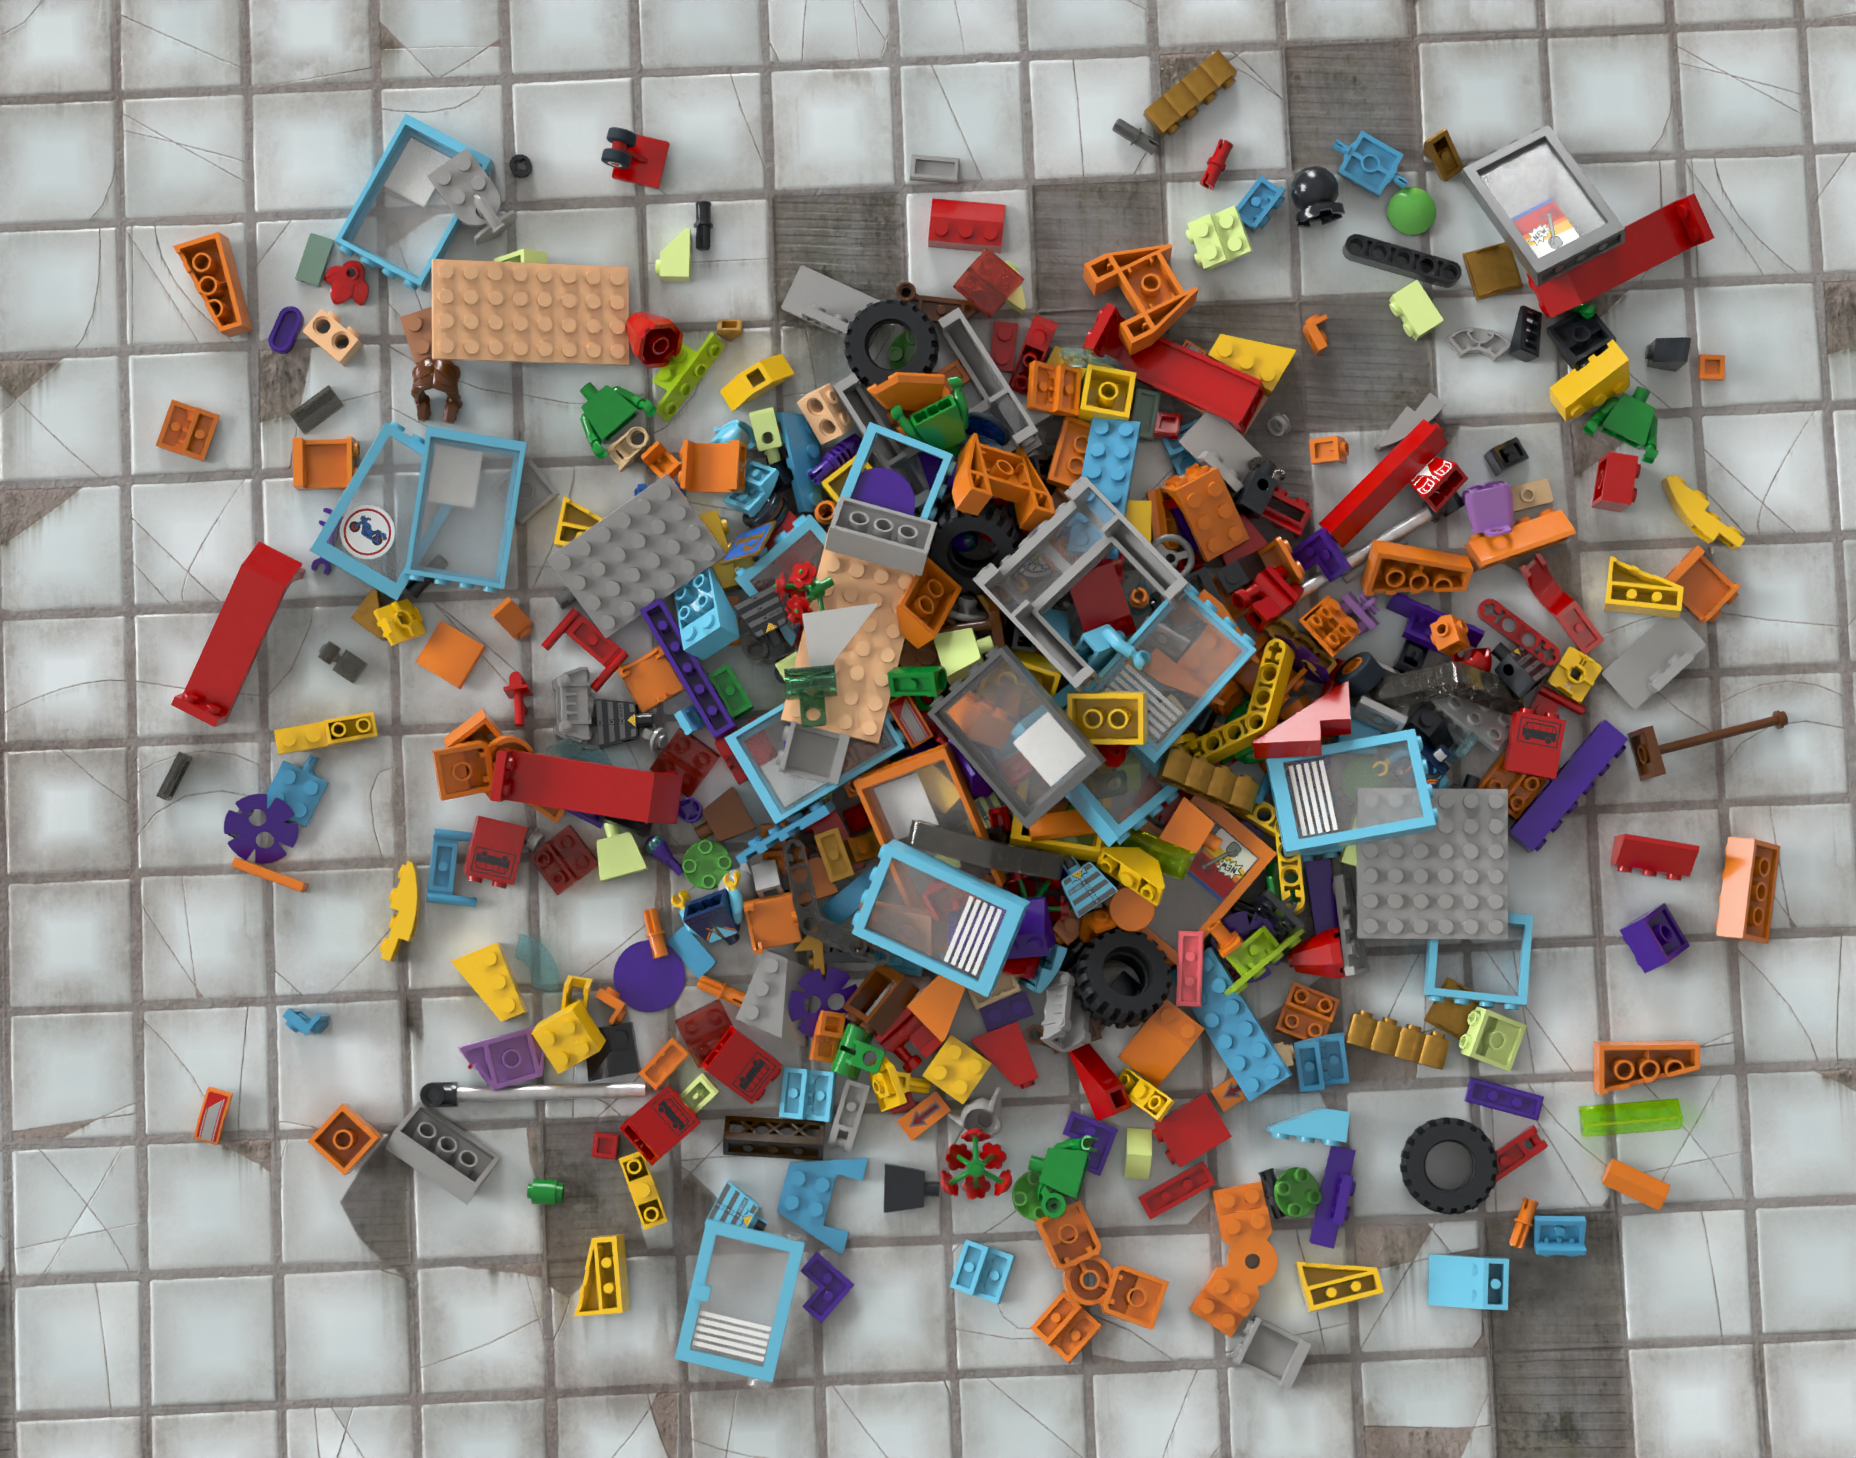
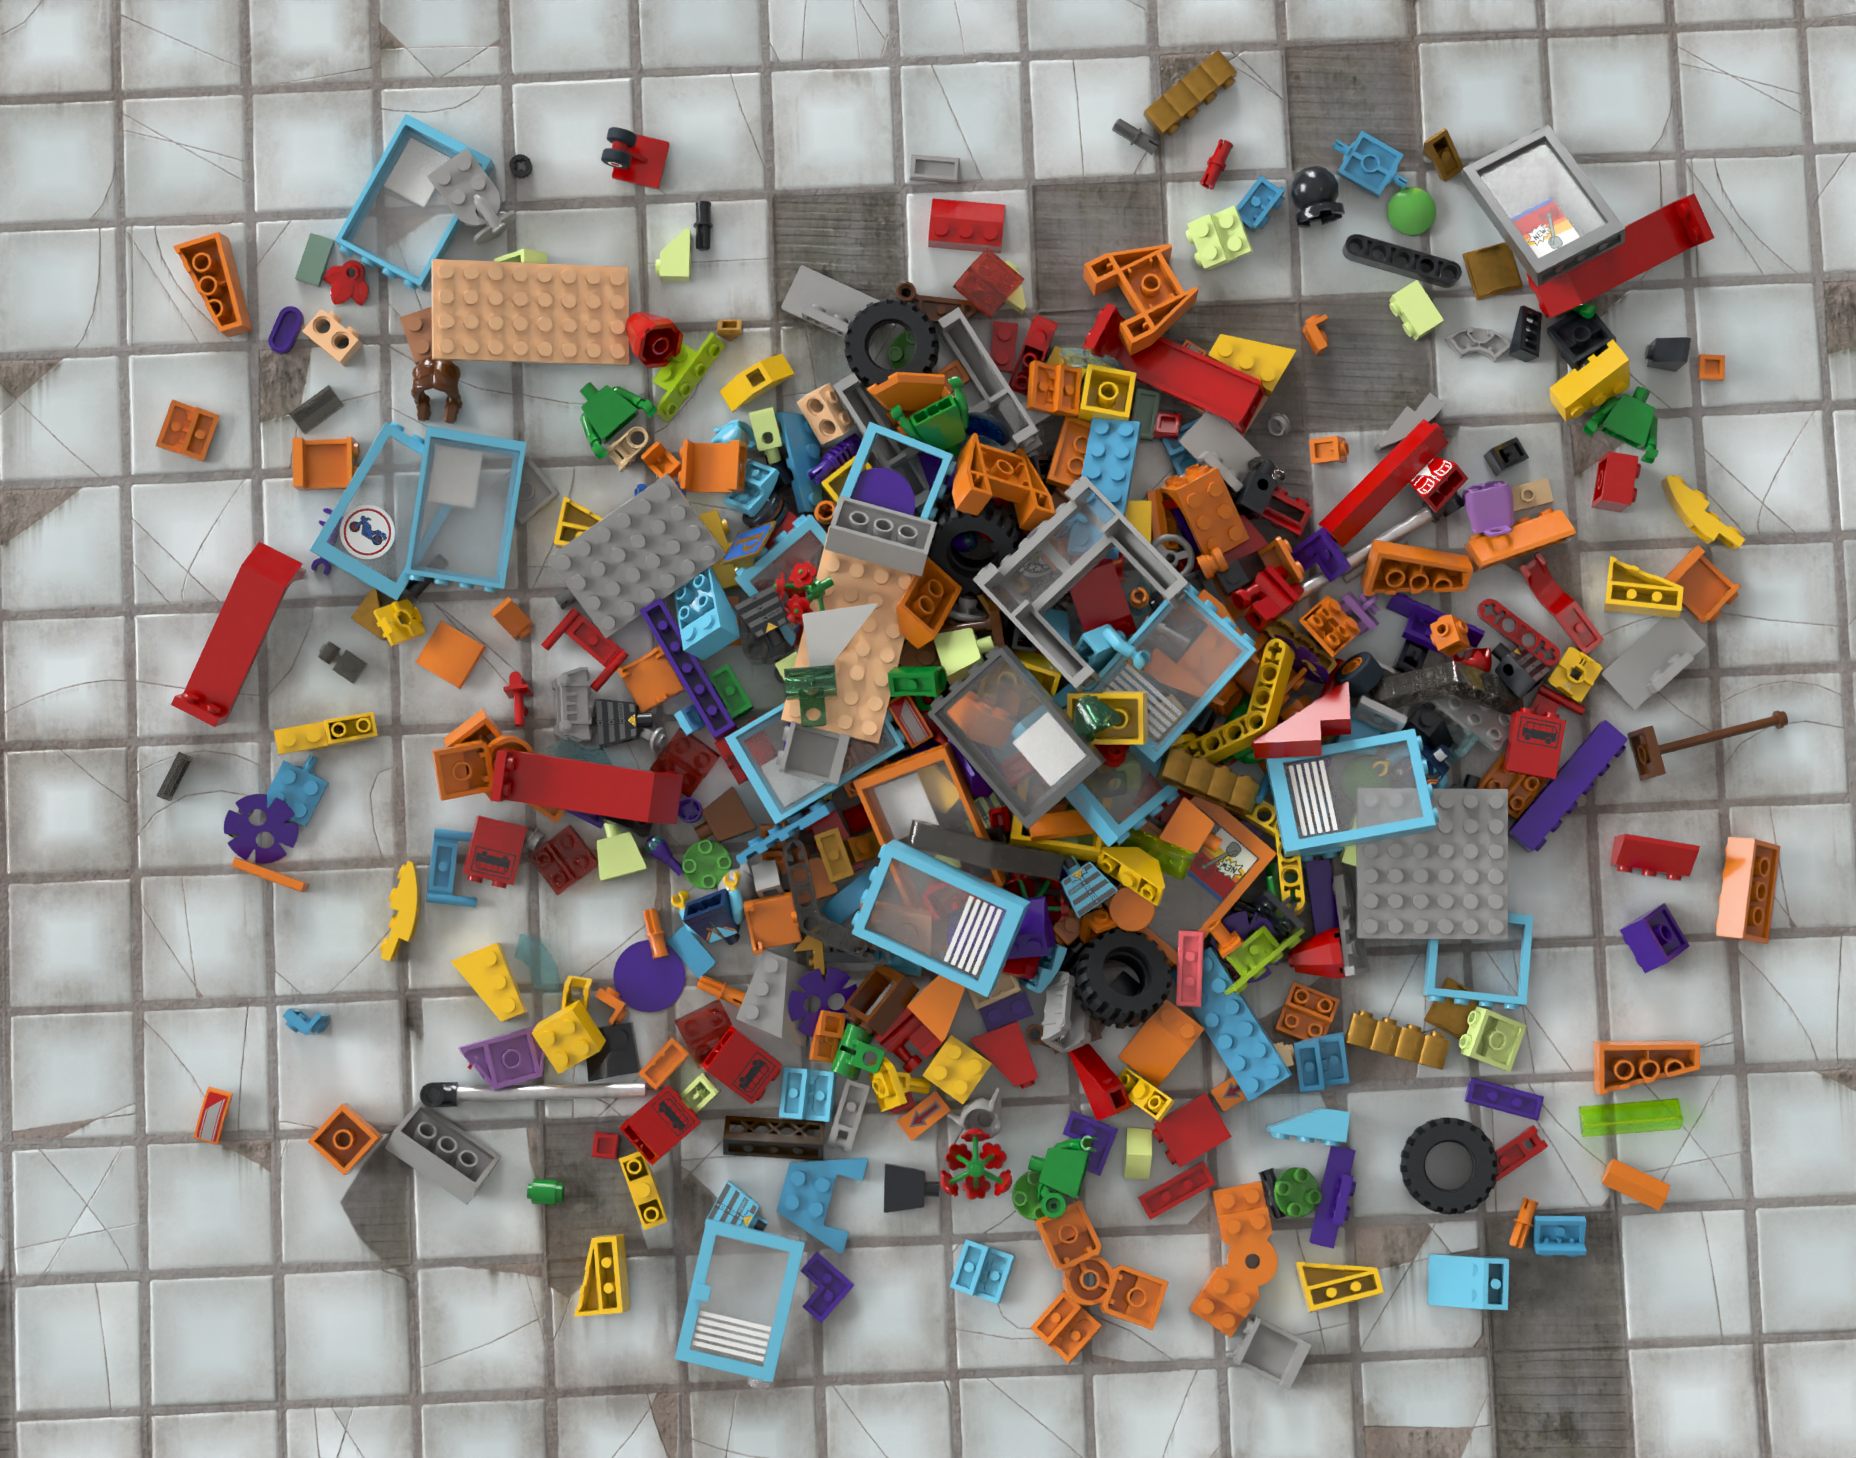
(1093, 717): none -> clear green brick
(1211, 563): none -> orange wheel

